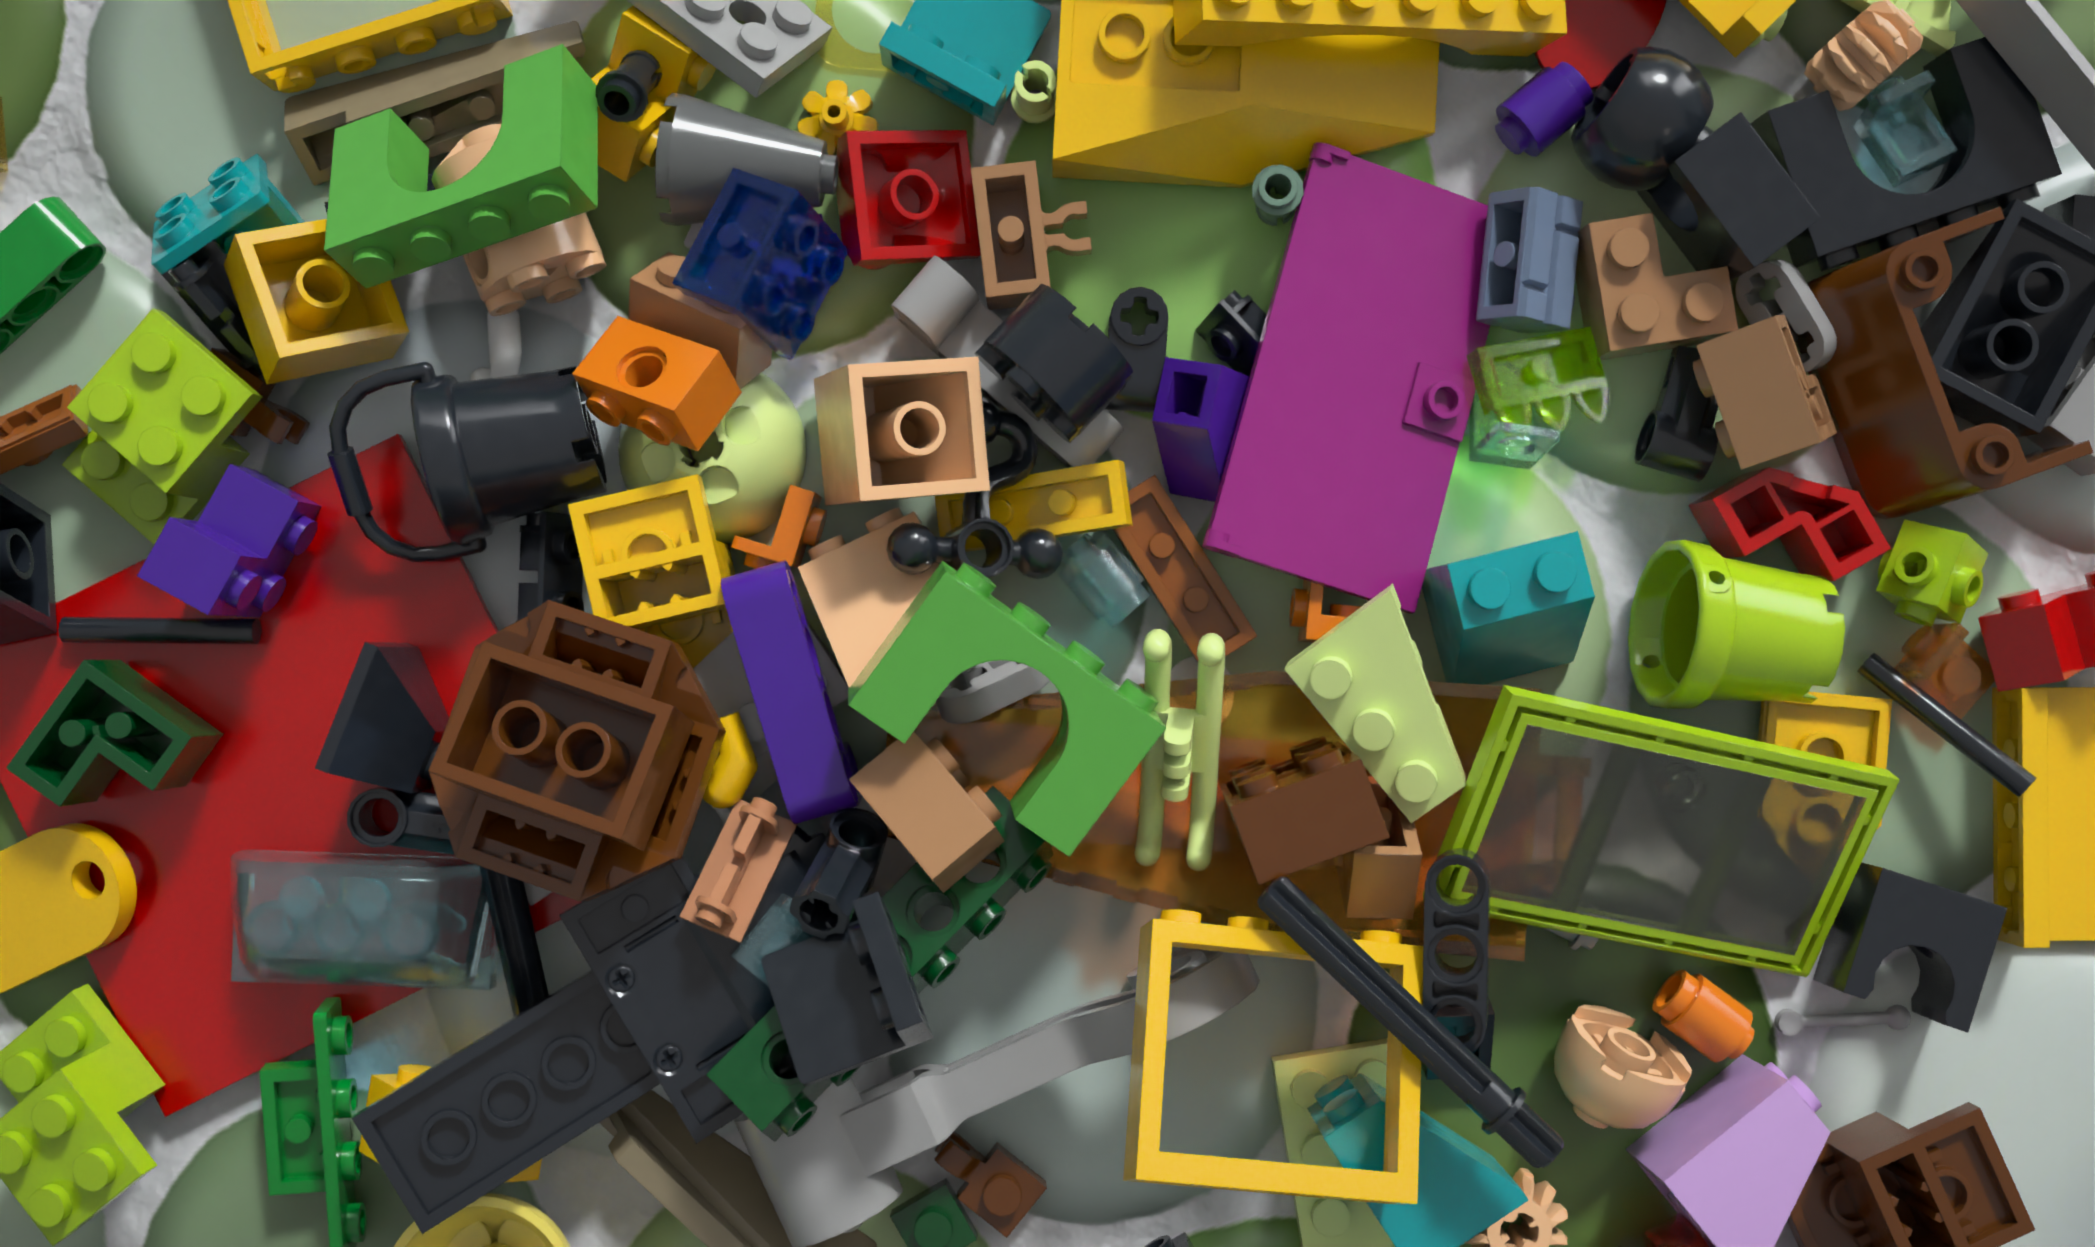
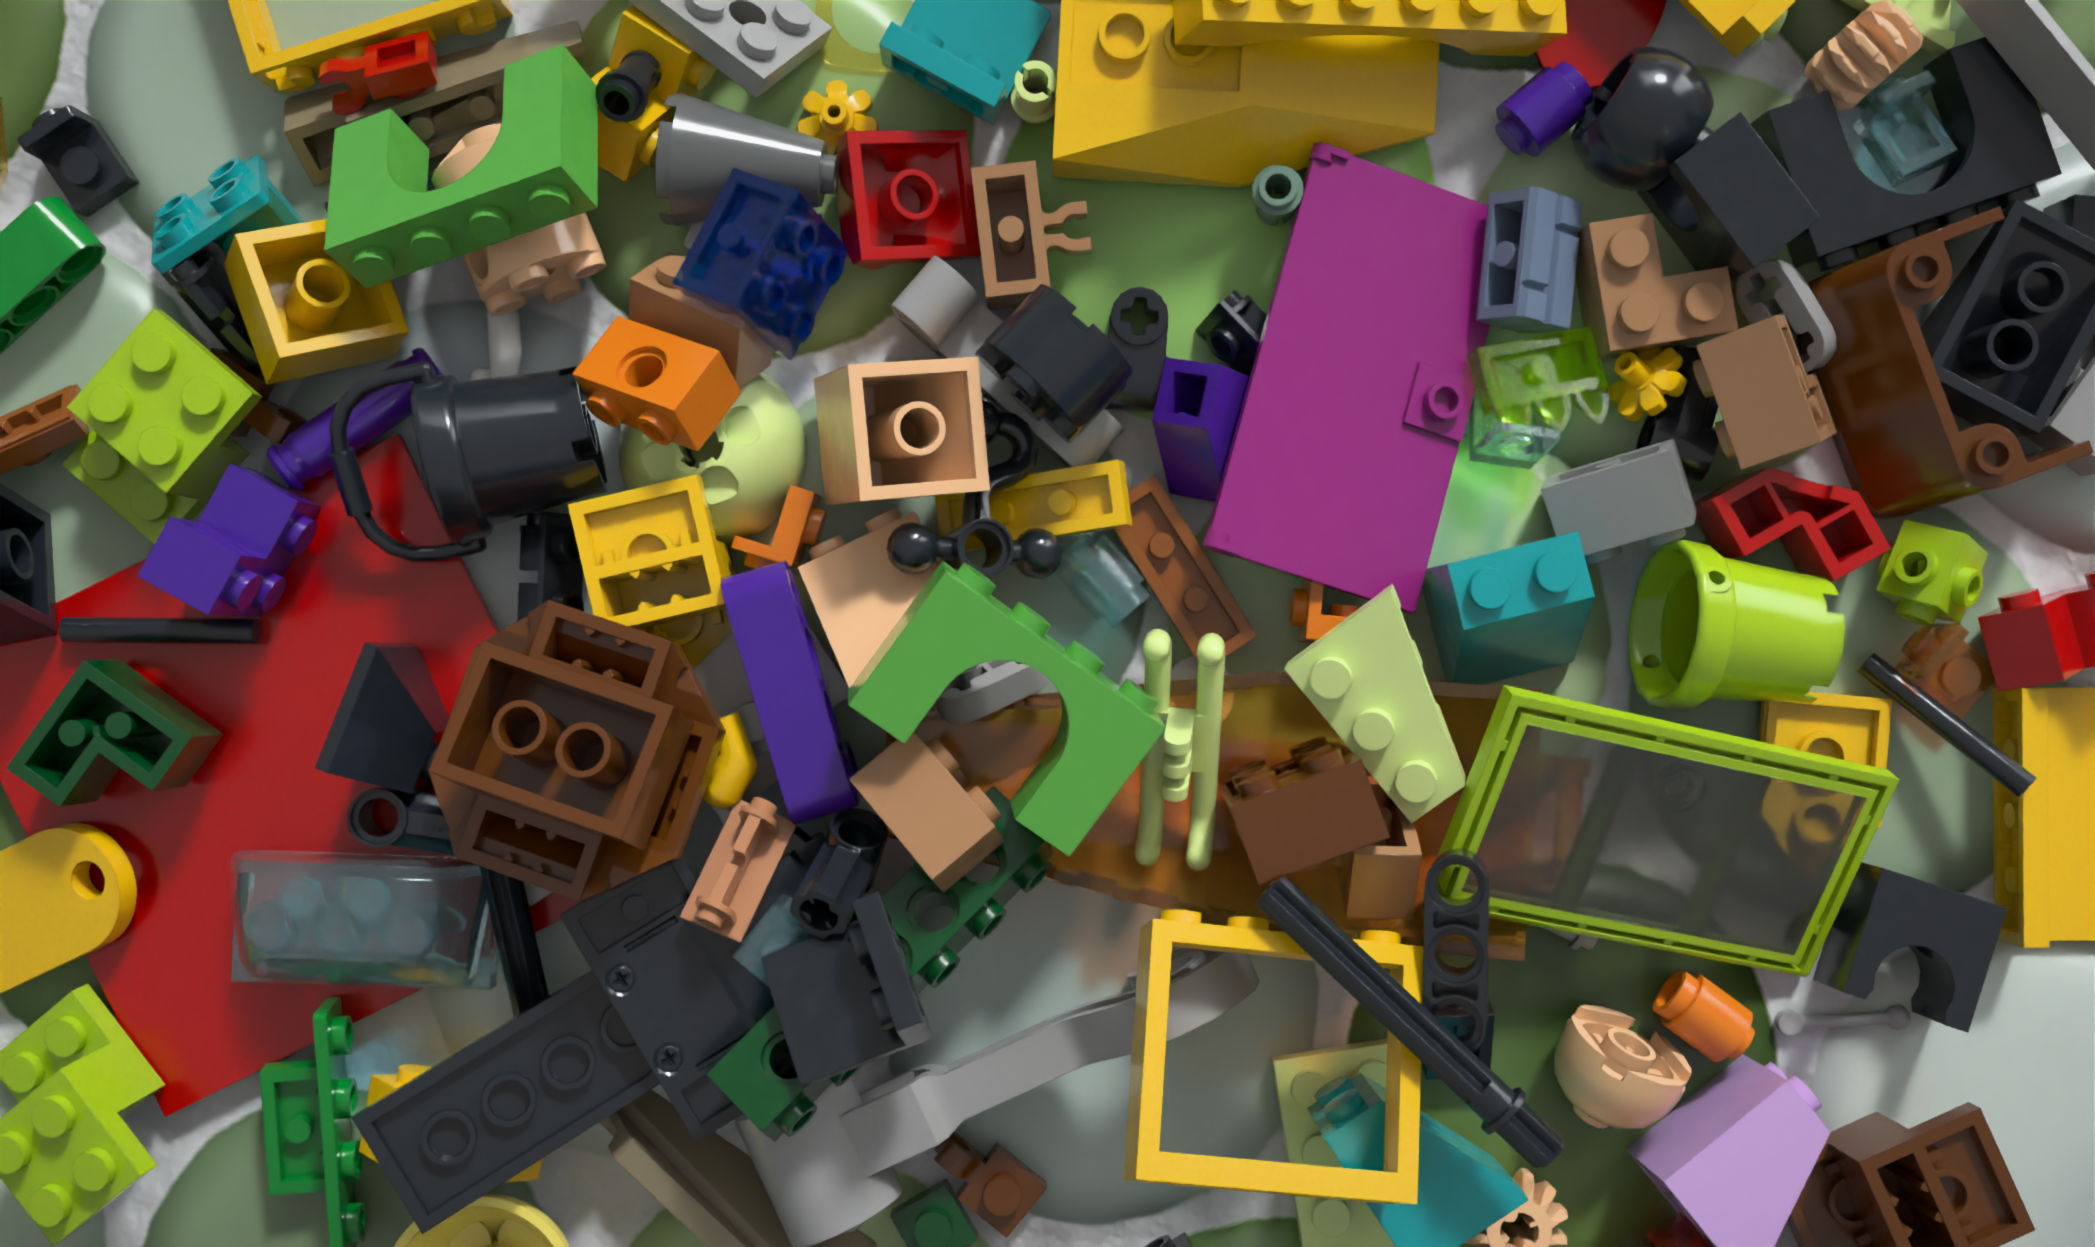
(79, 158): none -> black bracket
(306, 448): none -> dark purple axle
(387, 69): none -> red plate
(1622, 501): none -> light grey brick
(1646, 381): none -> yellow plant

